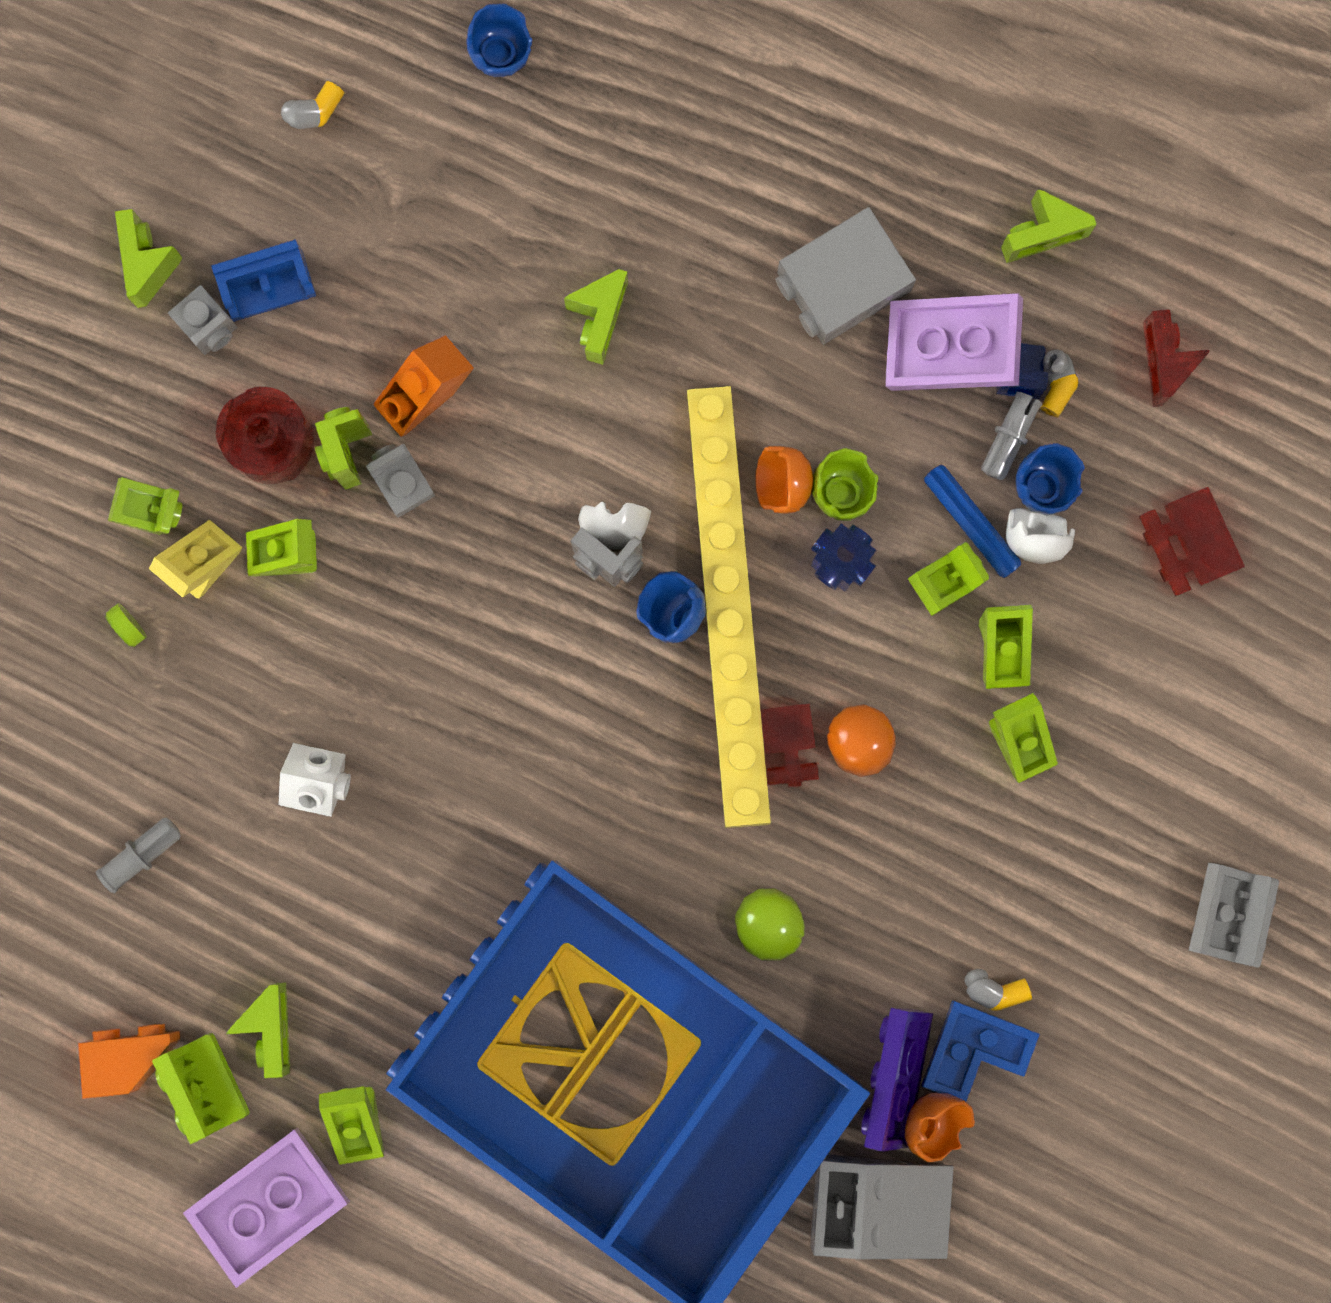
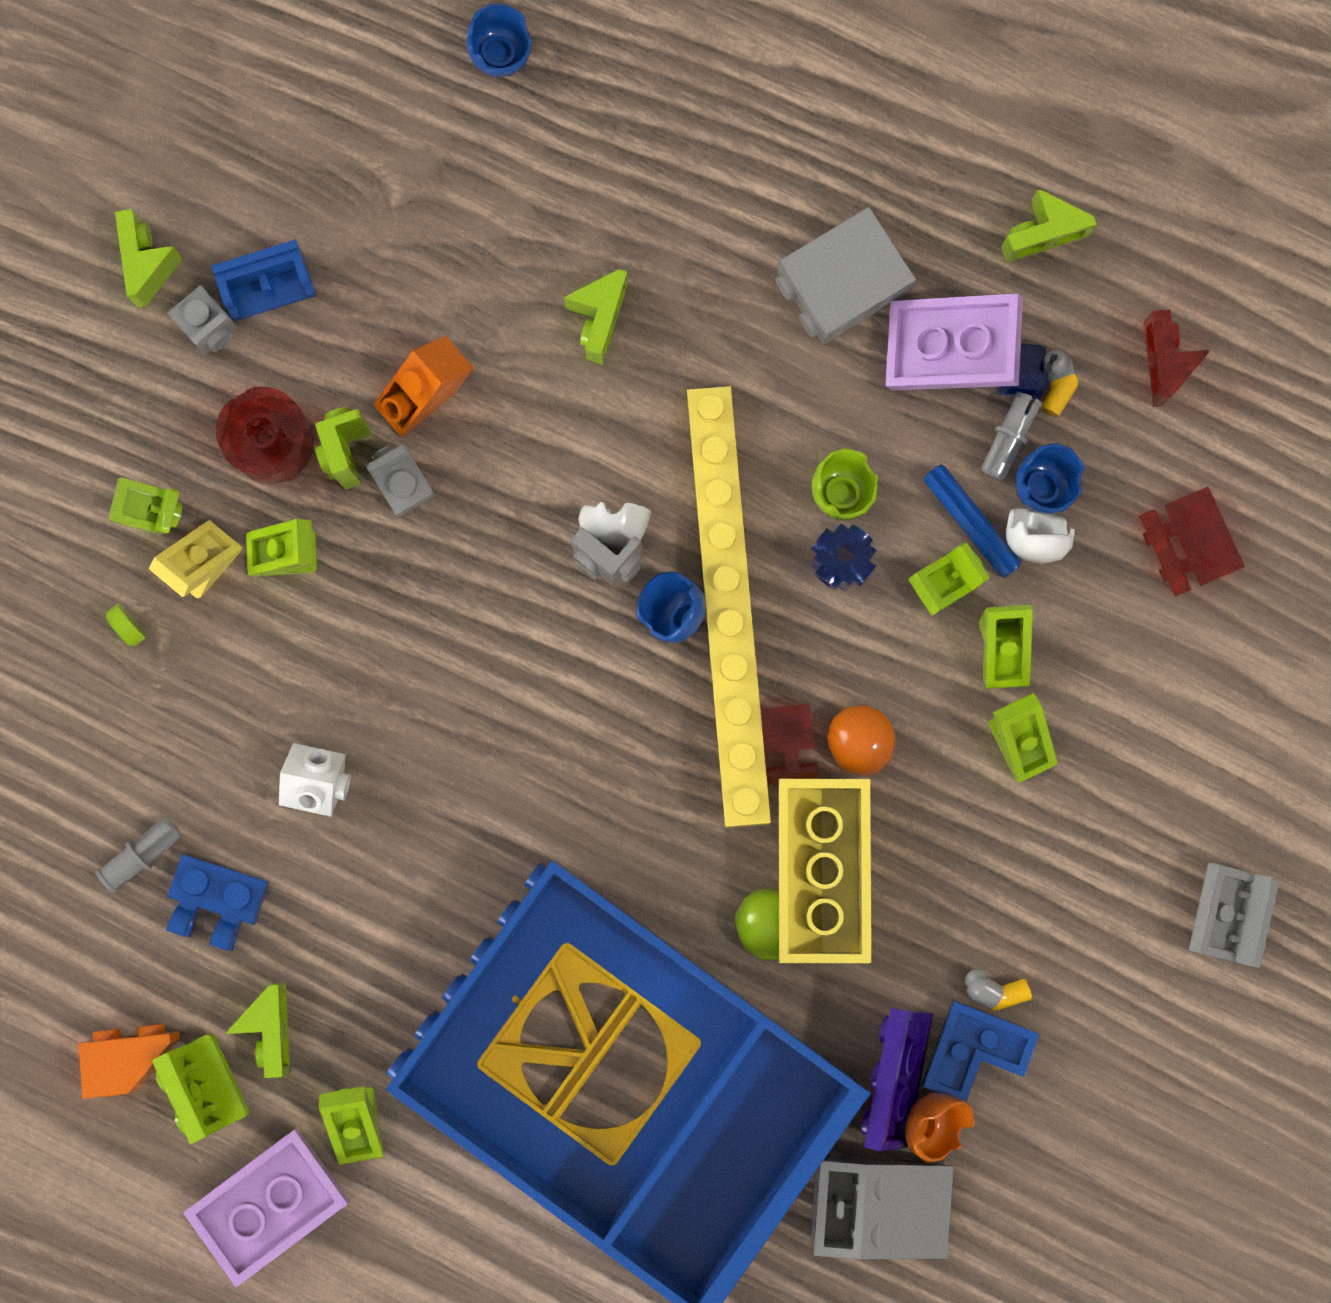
(217, 890): none -> blue plate
(313, 112): arm -> none
(783, 479): orange hair -> none
(824, 871): none -> light yellow slope

